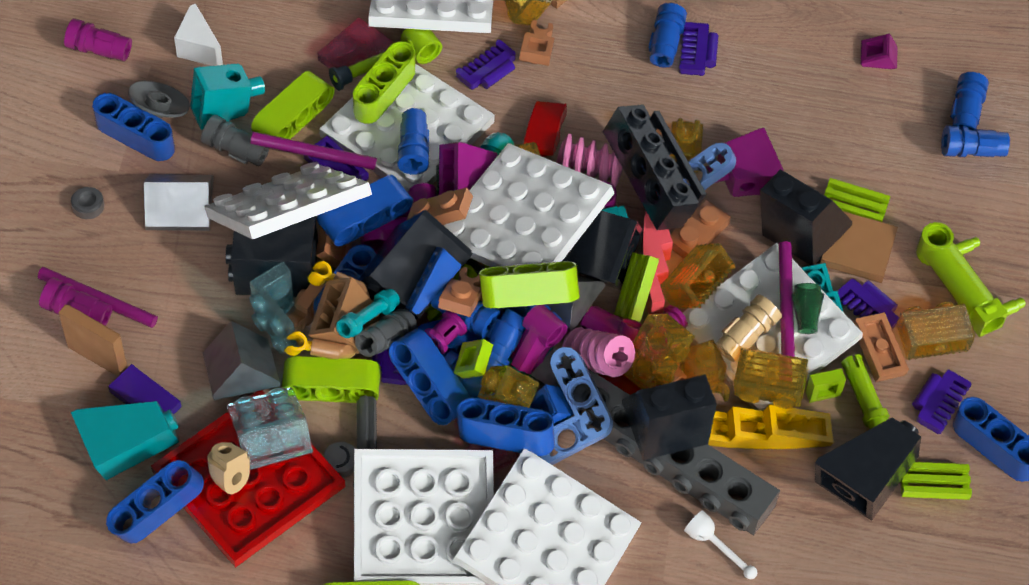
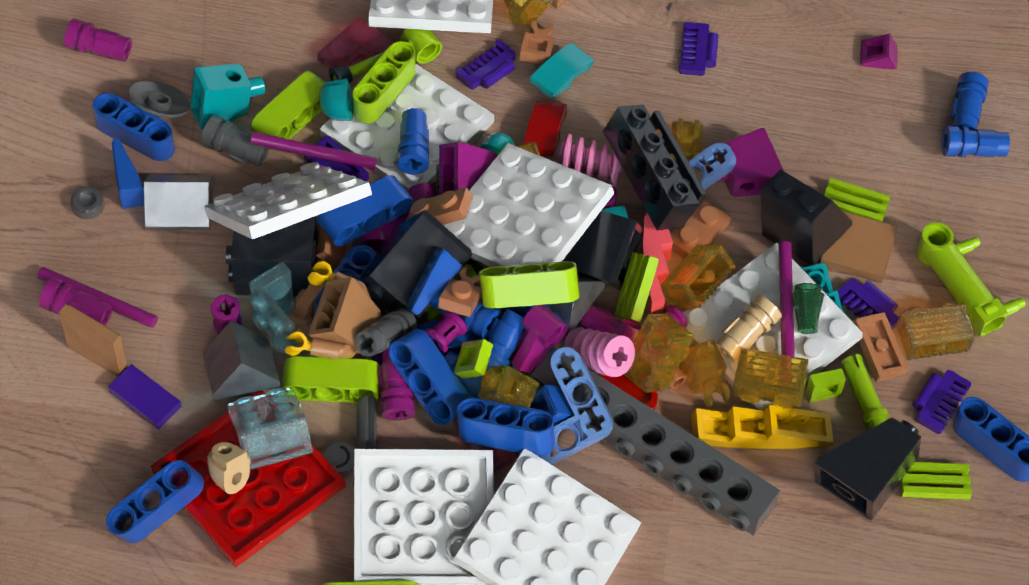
(125, 434): teal slope -> none
(128, 181): none -> blue slope
(196, 40): white slope -> none
(231, 312): none -> magenta bush
(337, 100): none -> teal piece
(352, 324): teal bar -> none
(397, 396): none -> magenta axle
(560, 70): none -> teal slope
(665, 40): blue axle -> none
(671, 416): black slope -> none
(702, 529): white hinge -> none

